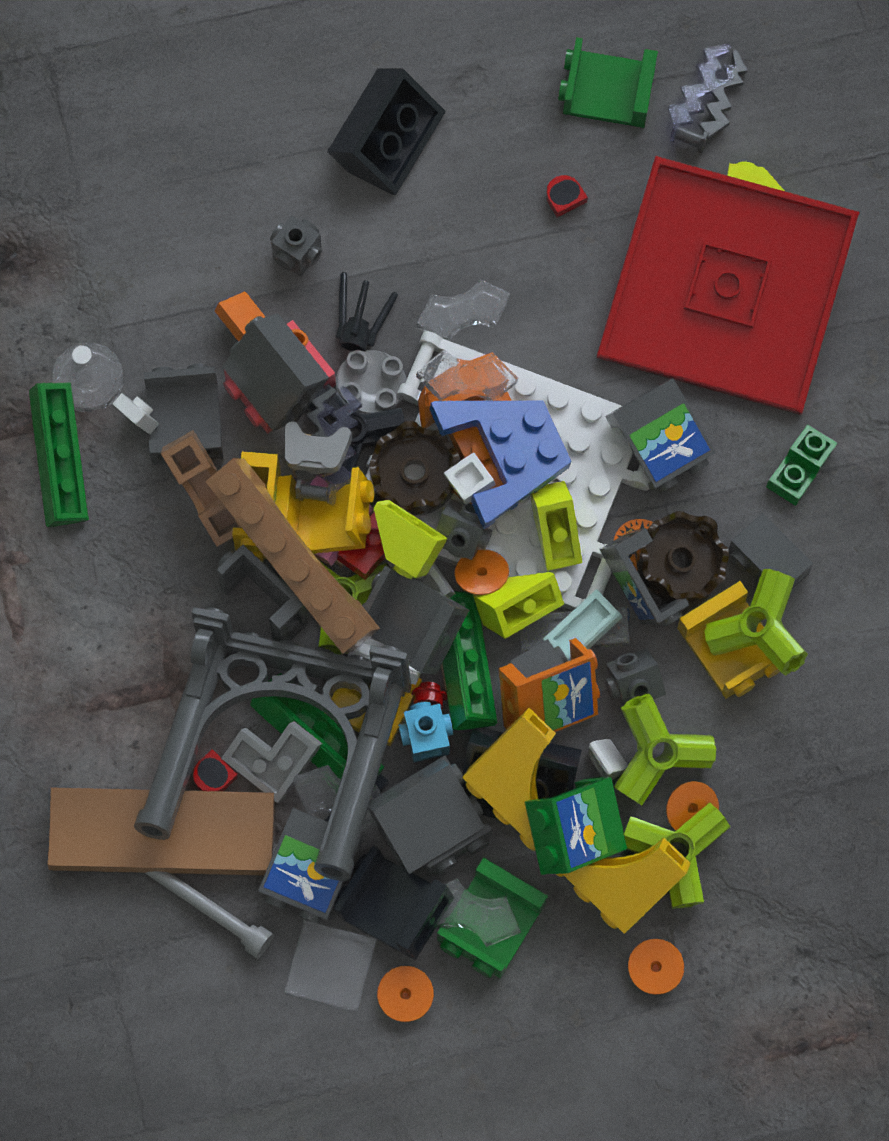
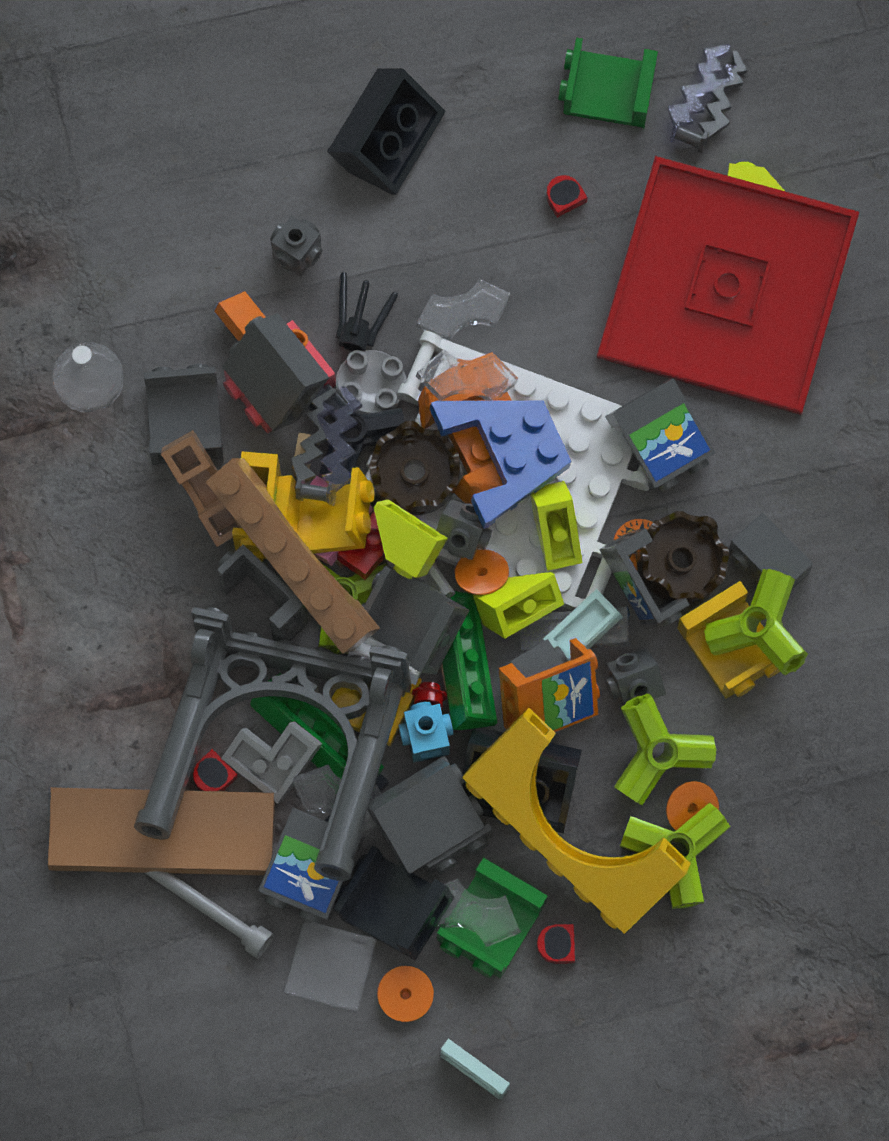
(58, 454): green slope -> none
(137, 412): white plate -> none
(315, 453): light grey piece -> none
(469, 478): white plate -> none
(474, 1069): none -> light aqua tile
(557, 944): none -> tile
(576, 826): green panel -> none
(606, 758): white slope -> none
(656, 966): orange piece -> none
(801, 465): green slope -> none

